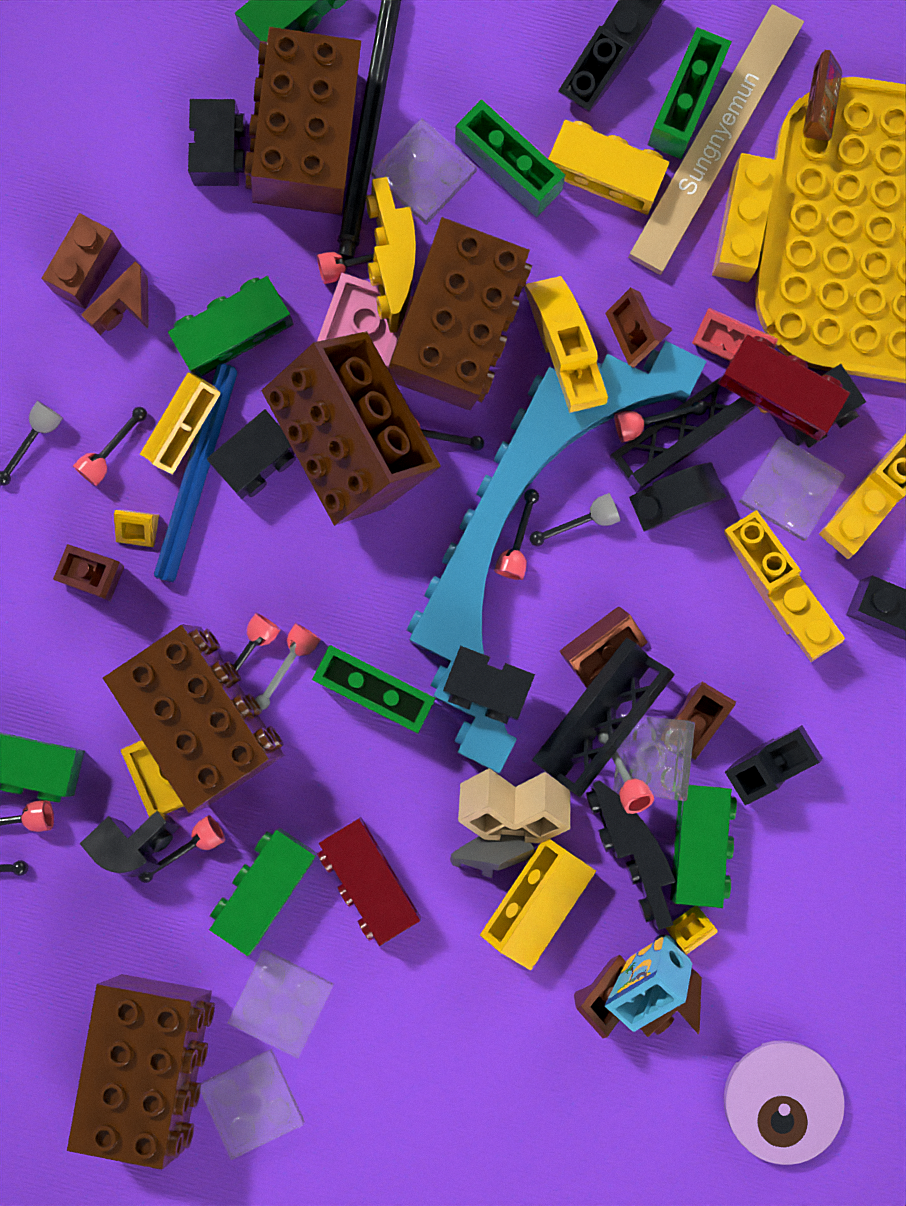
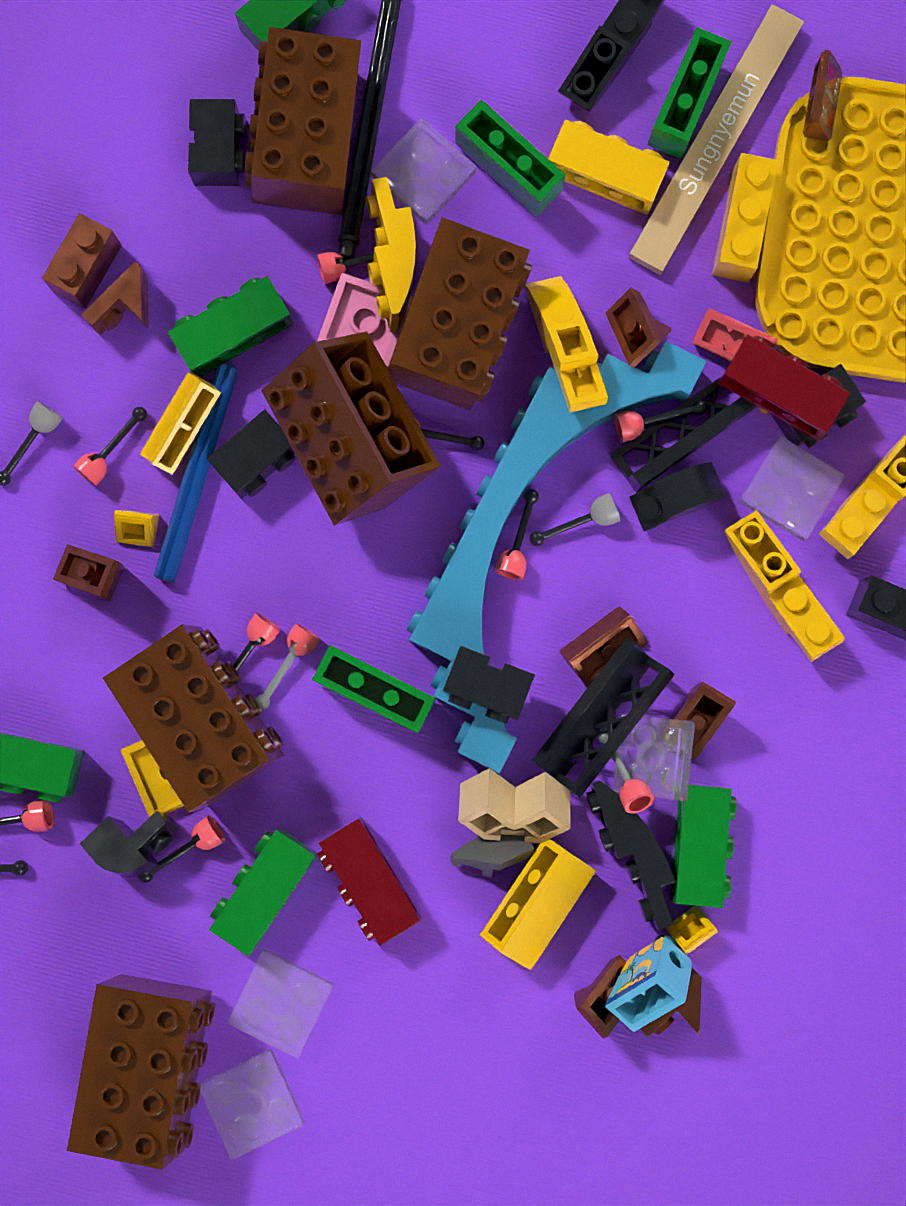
(772, 764): black brick -> none
(784, 1102): lavender tile -> none

